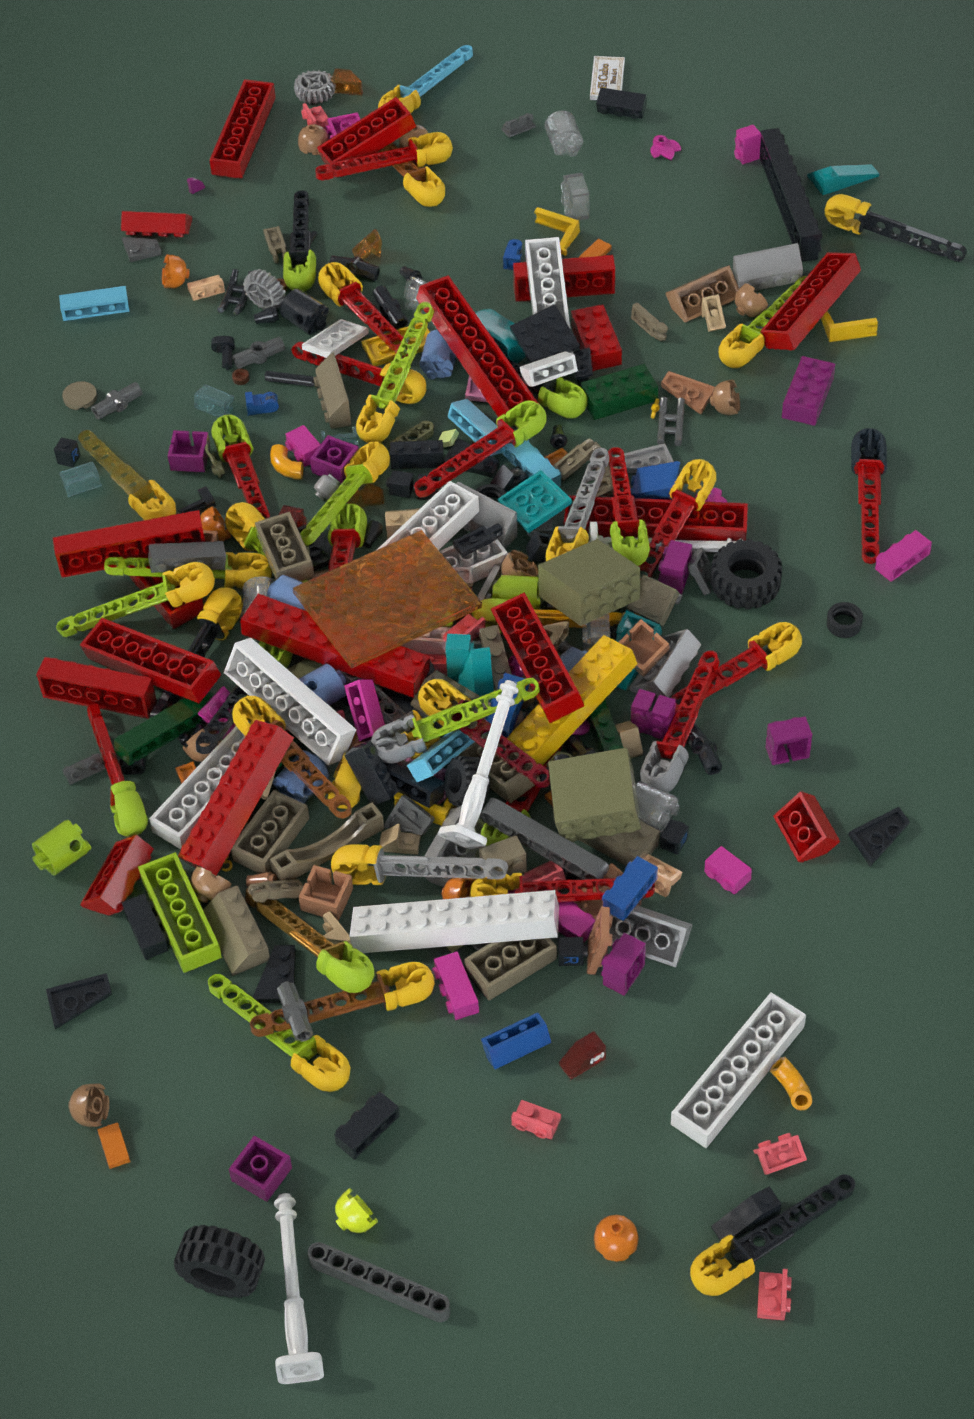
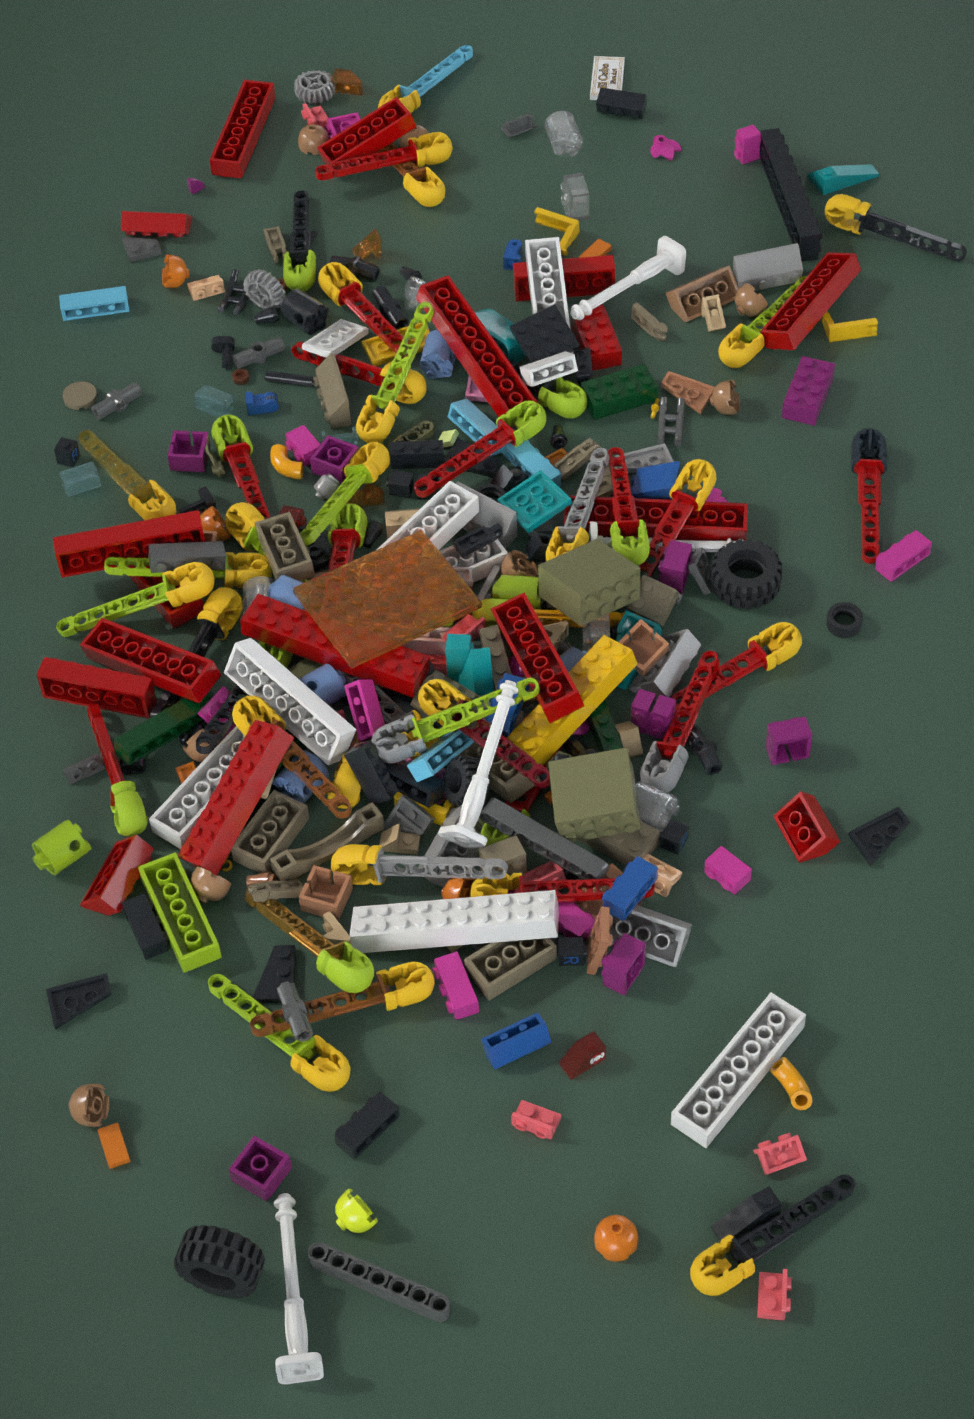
(236, 931): dark tan slope -> none
(669, 256): none -> white piece

